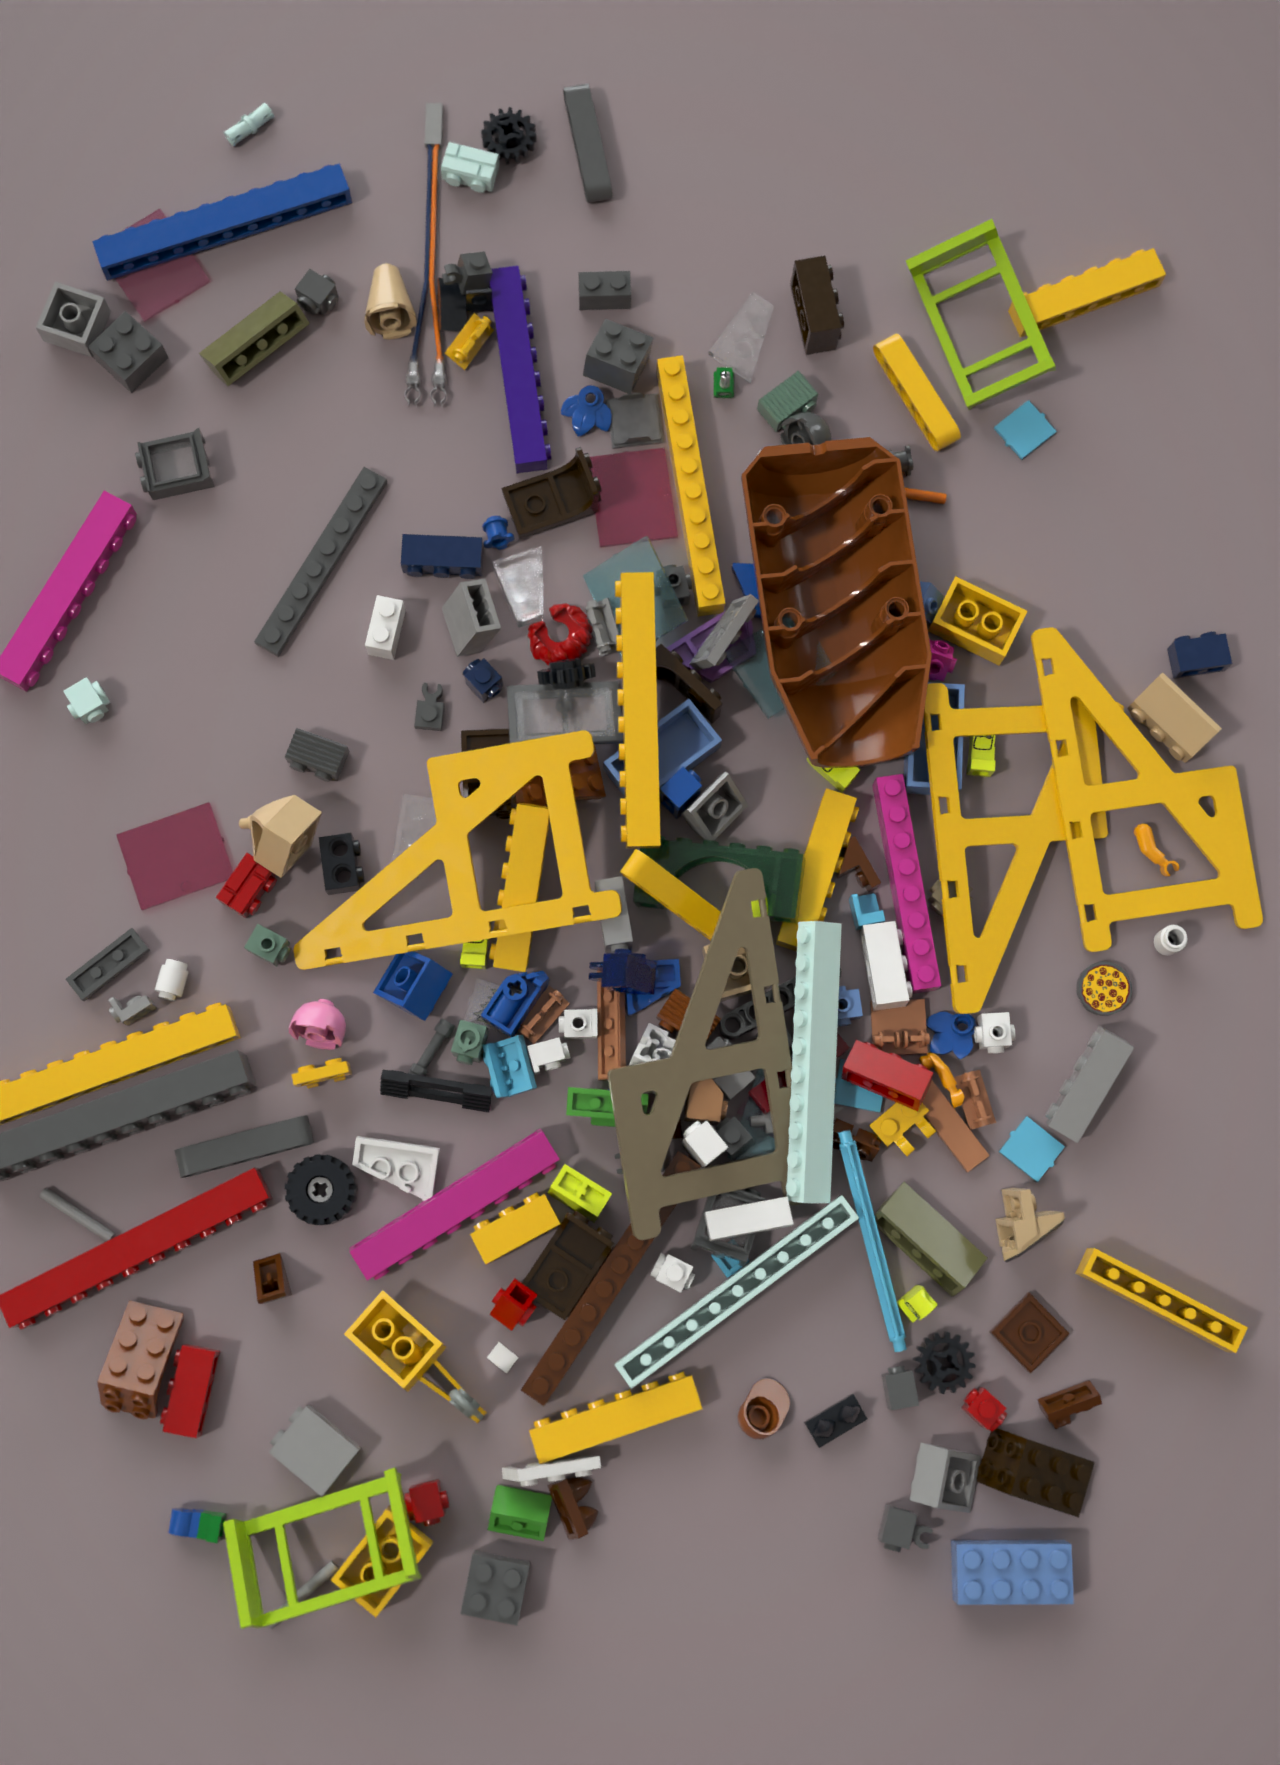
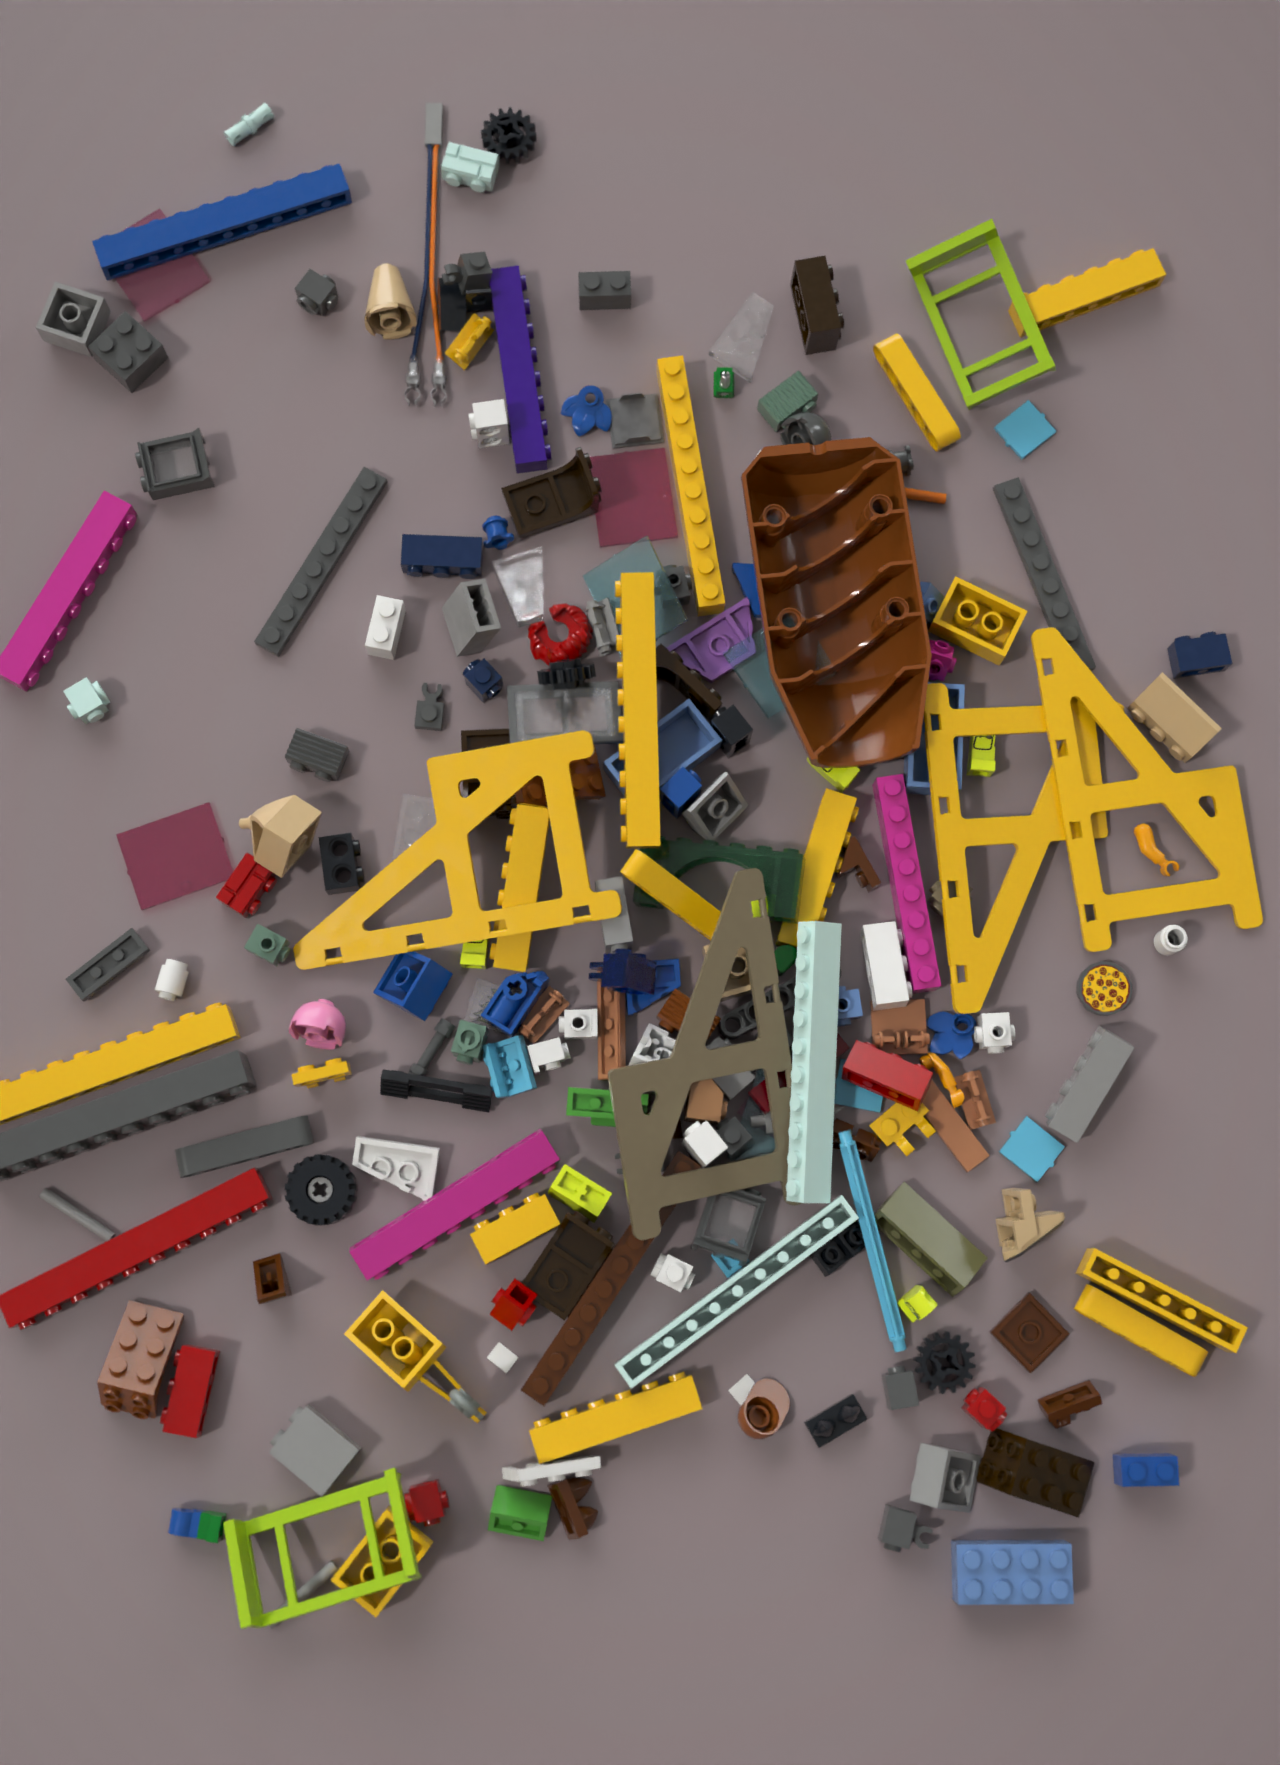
(135, 1009): light grey bracket -> none
(254, 338): olive brick -> none
(489, 423): none -> white brick
(495, 1587): dark grey brick -> none
(587, 143): dark grey beam -> none
(617, 356): dark grey brick -> none
(725, 632): light grey plate -> none
(732, 729): none -> black brick
(741, 1389): none -> white sticker
(748, 1218): white tile -> none
(785, 958): none -> green brick
(839, 1249): none -> black slope
(865, 910): medium azure panel -> none
(1040, 566): none -> dark grey plate
(1141, 1330): none -> yellow beam
(1145, 1469): none -> blue brick

